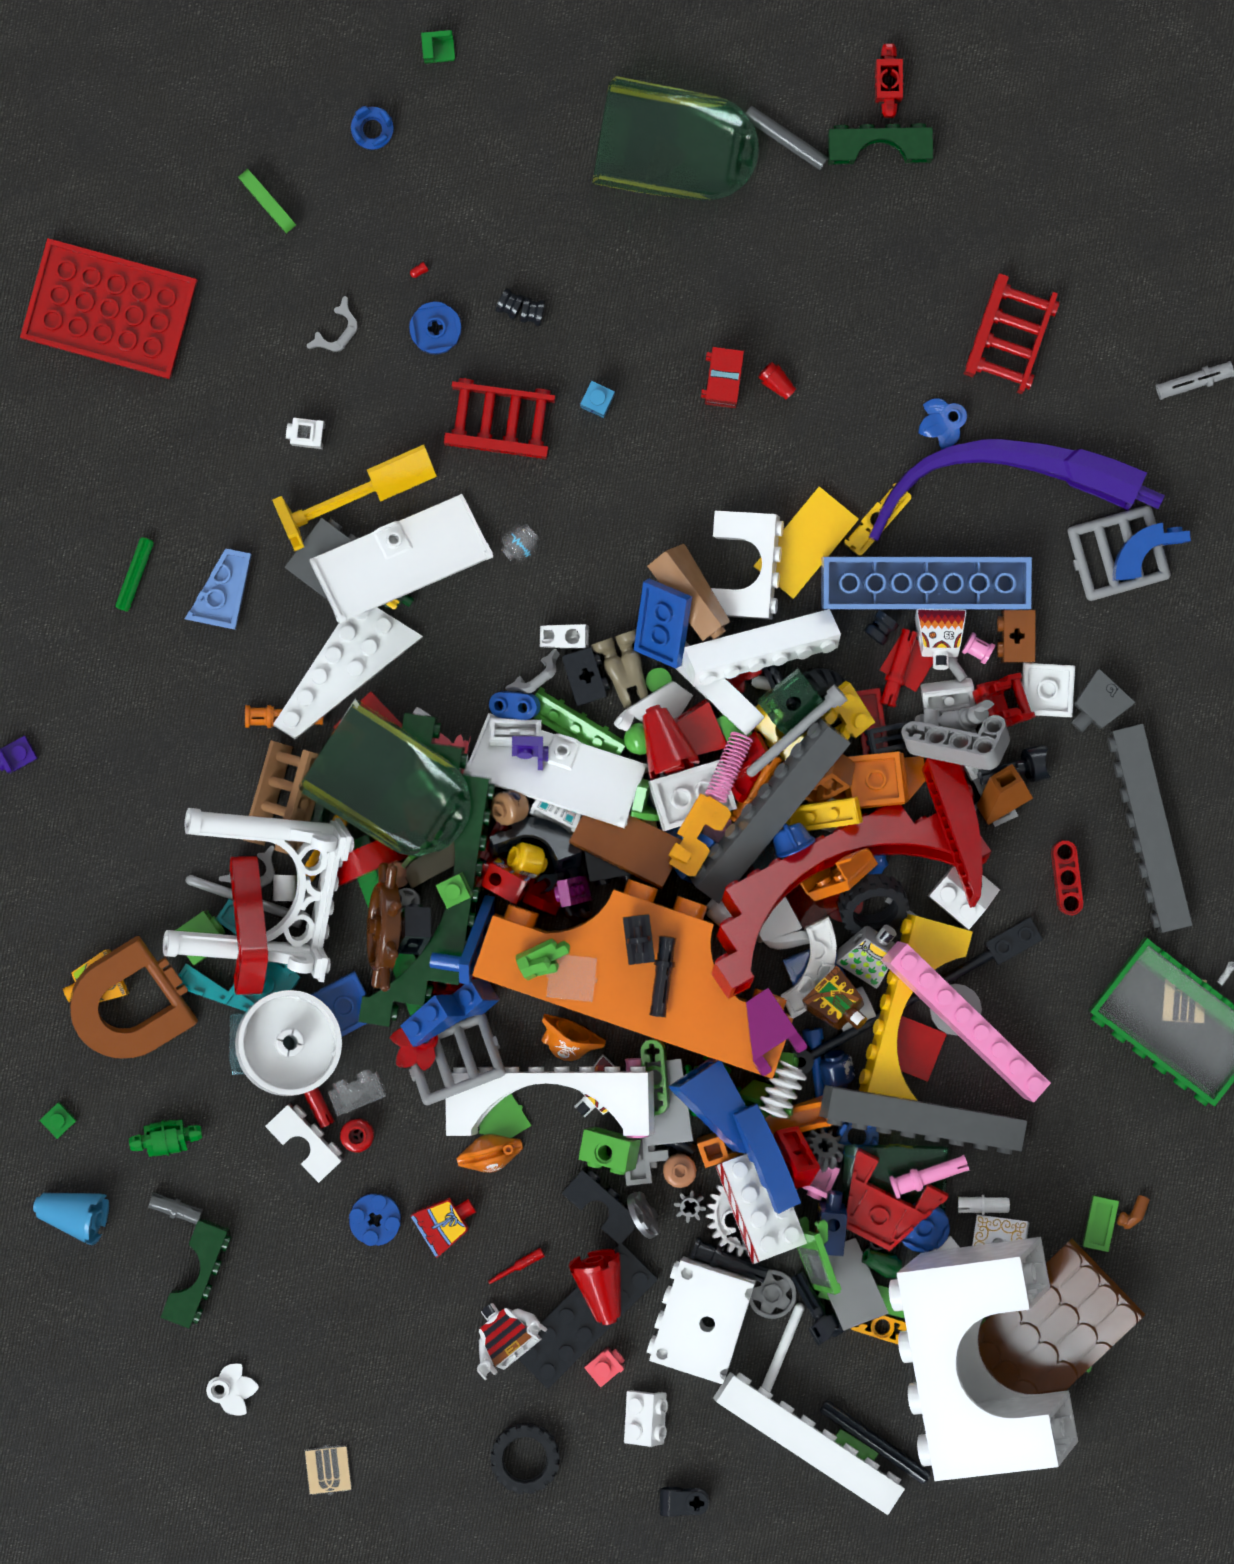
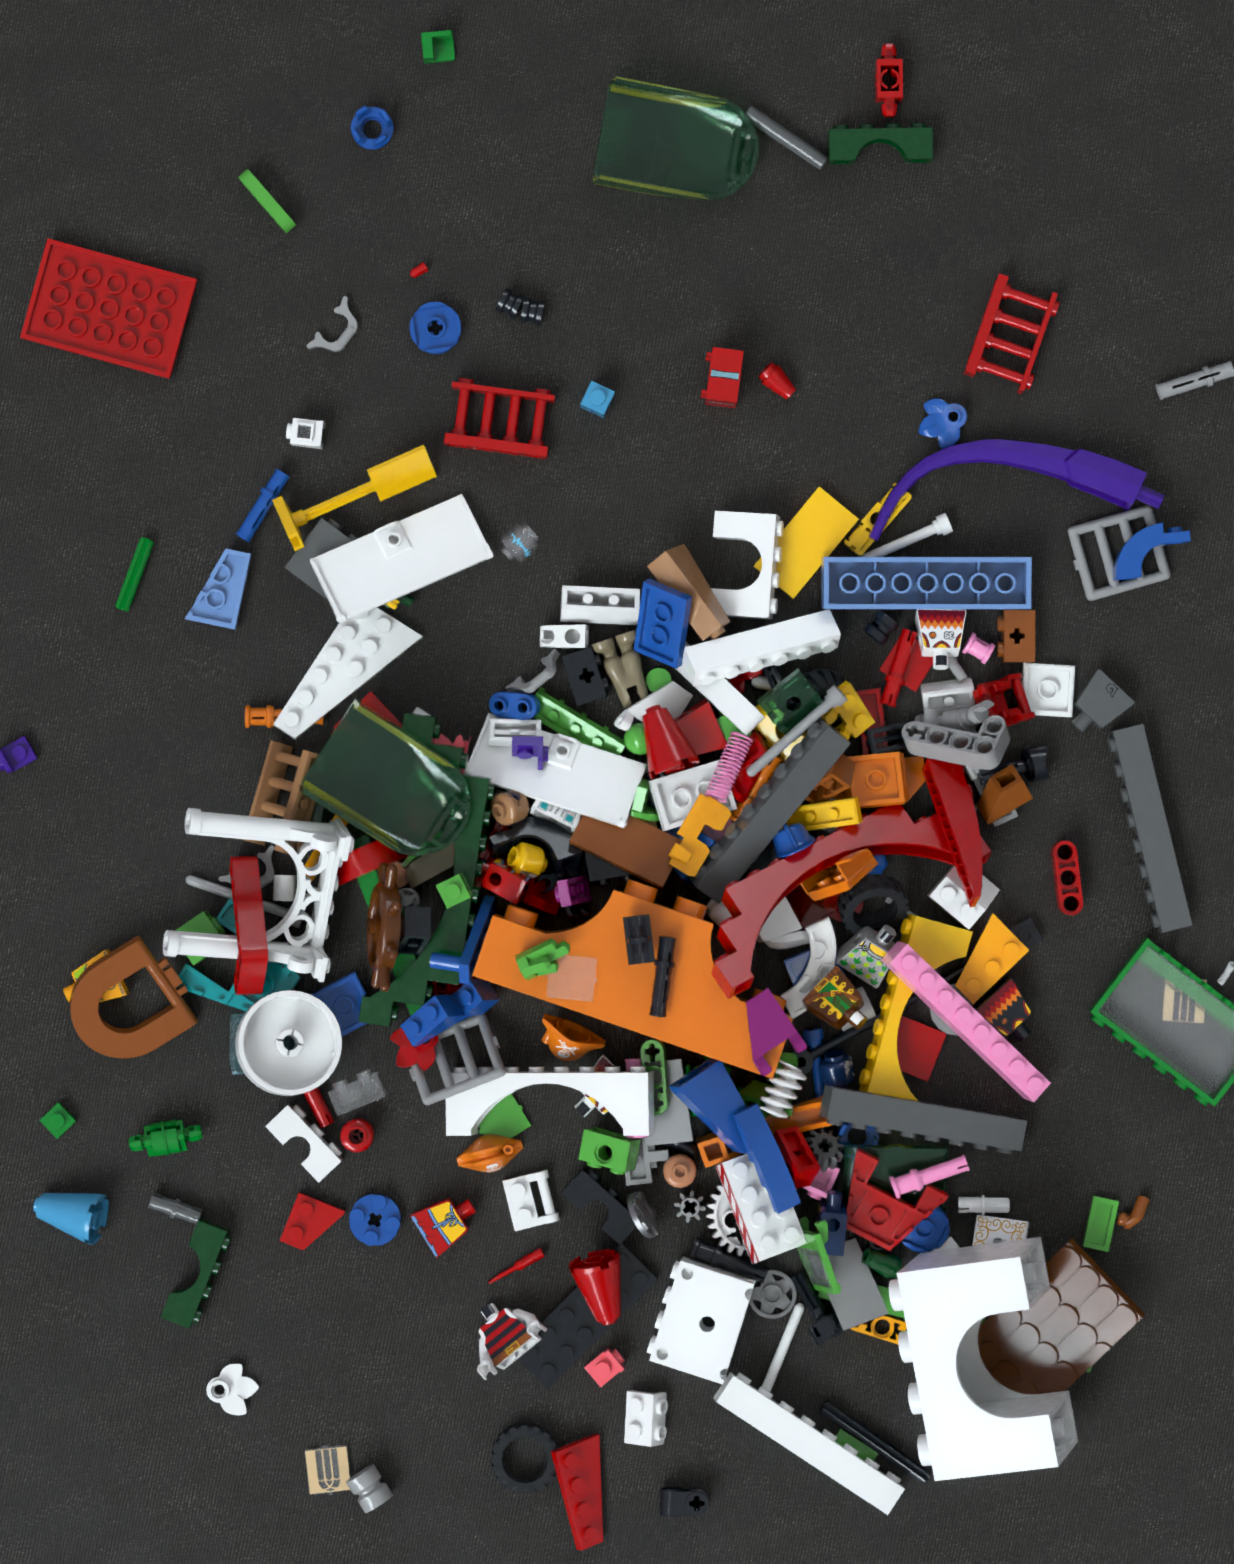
(262, 505): none -> blue pin
(309, 1220): none -> red wing
(368, 1487): none -> light grey wheel
(522, 1203): none -> white plate
(580, 1485): none -> red wing
(600, 605): none -> white brick
(939, 526): none -> white piece
(991, 958): none -> light orange wing
(1005, 1008): none -> torso

